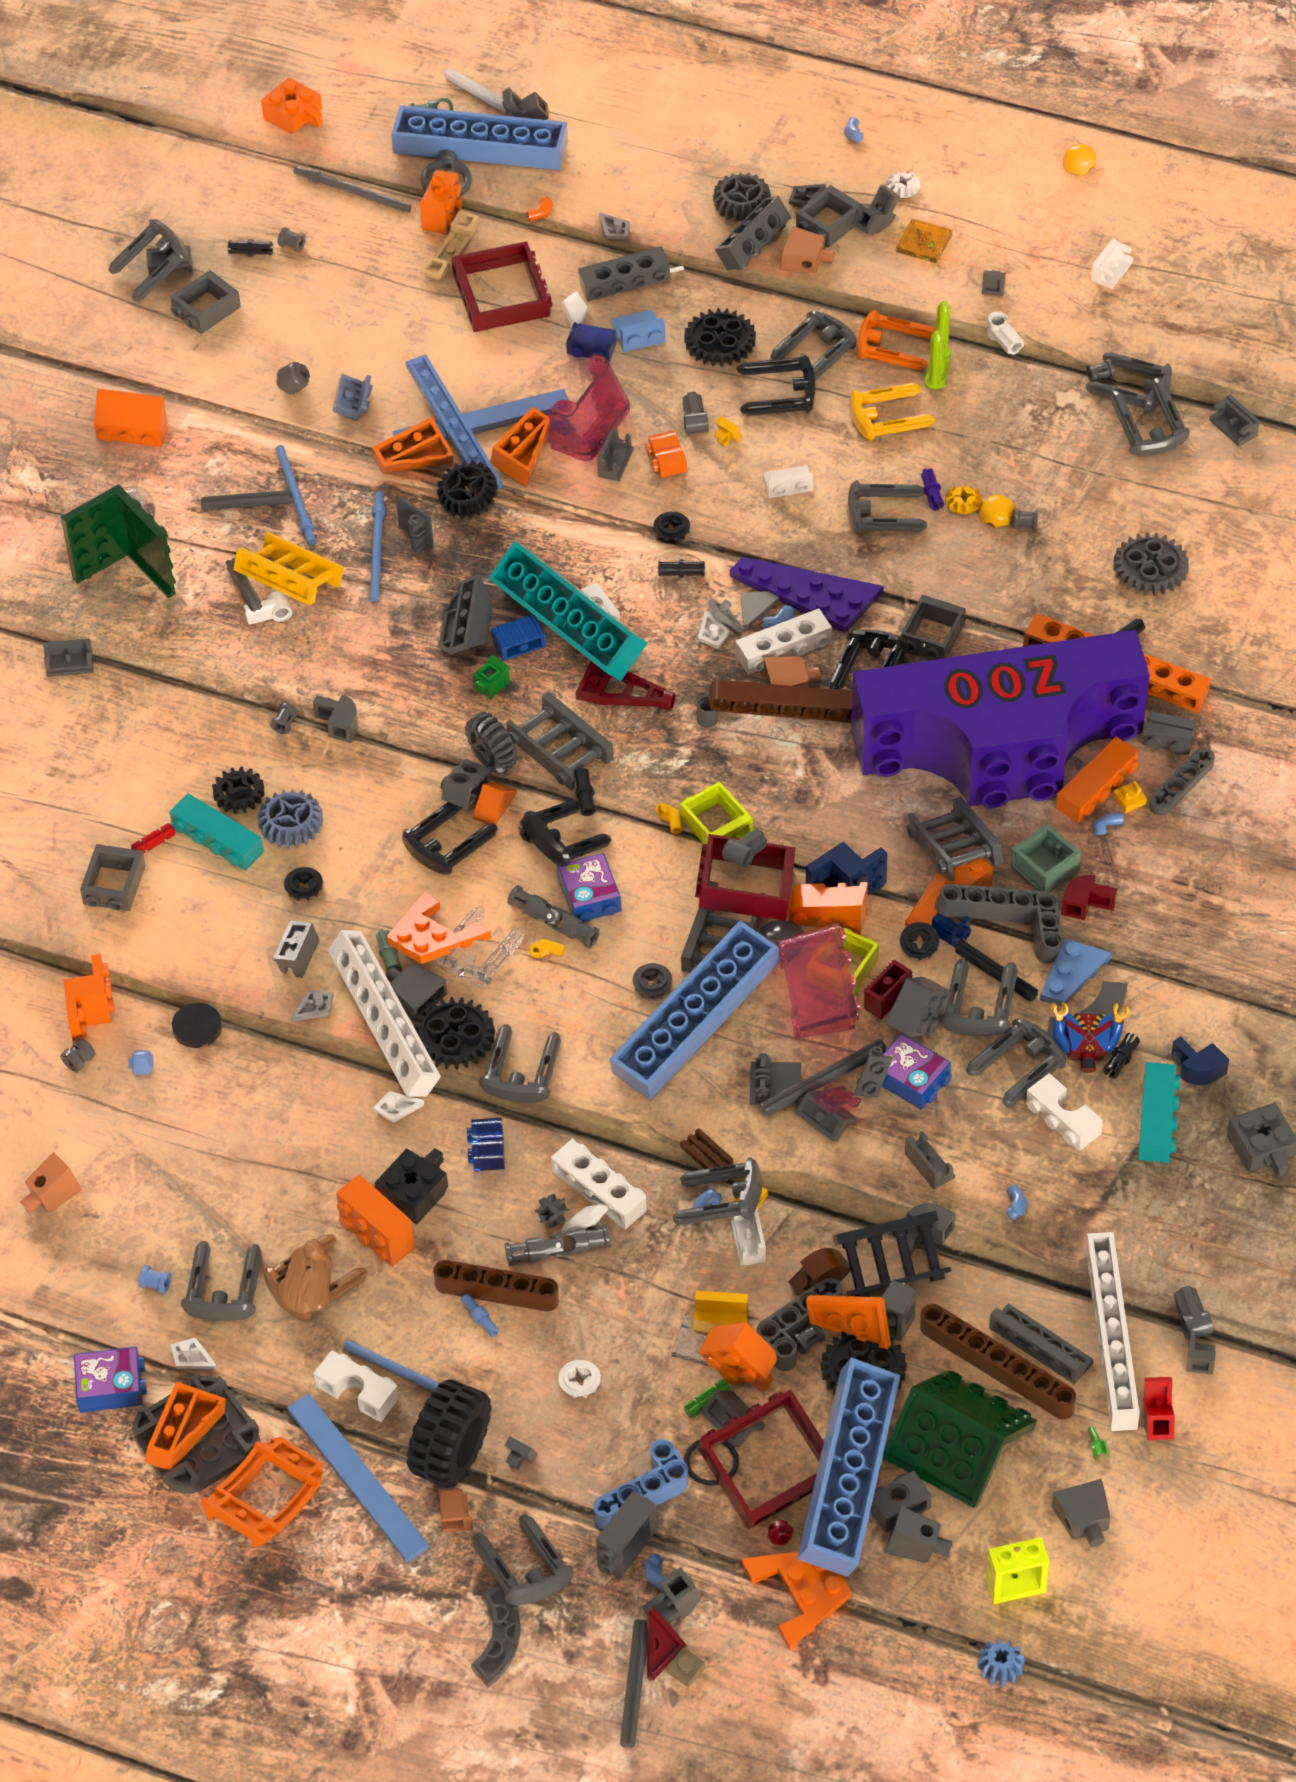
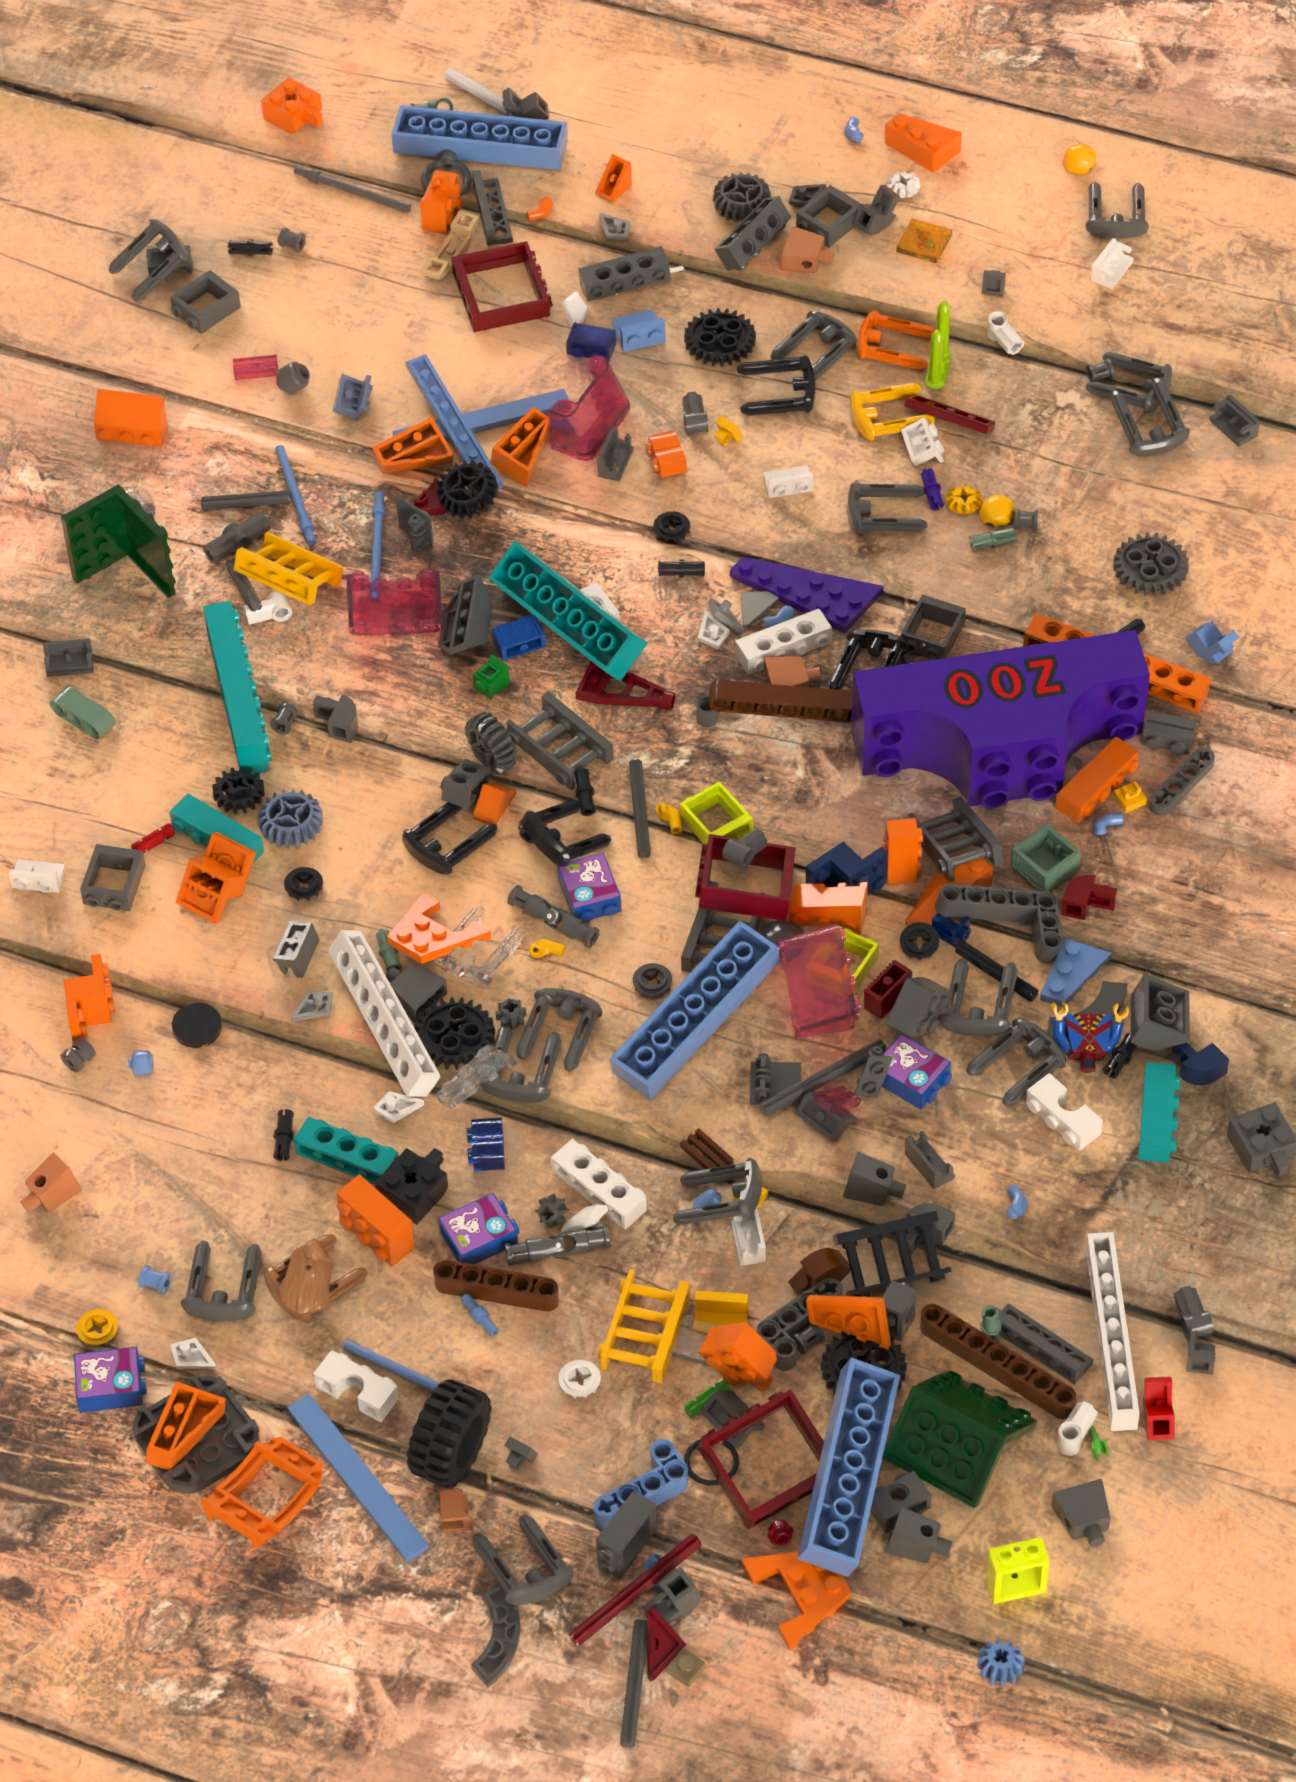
(37, 876): none -> white bracket
(82, 712): none -> sand green beam
(101, 1318): none -> yellow gear
(215, 877): none -> orange bracket
(235, 537): none -> dark grey piece
(237, 687): none -> teal brick
(255, 367): none -> clear pink tile
(283, 1135): none -> black pin
(332, 1153): none -> teal brick
(399, 606): none -> clear pink windscreen
(429, 500): none -> dark red tile
(478, 1230): none -> brick
(479, 1069): none -> clear wing
(487, 212): none -> dark grey fence
(511, 1013): none -> dark grey gear
(568, 1002): none -> dark grey piece
(615, 179): none -> orange slope
(635, 1589): none -> dark red axle
(639, 808): none -> dark grey axle
(663, 1341): none -> yellow fence
(872, 1181): none -> dark grey torso
(903, 850): none -> orange wedge
(922, 141): none -> orange wedge
(923, 442): none -> white bracket
(950, 414): none -> dark red tile
(991, 1324): none -> sand green axle
(992, 539): none -> sand green axle
(1076, 1428): none -> white piece
(1116, 226): none -> dark grey piece
(1159, 1014): none -> dark grey slope
(1210, 643): none -> medium blue brick

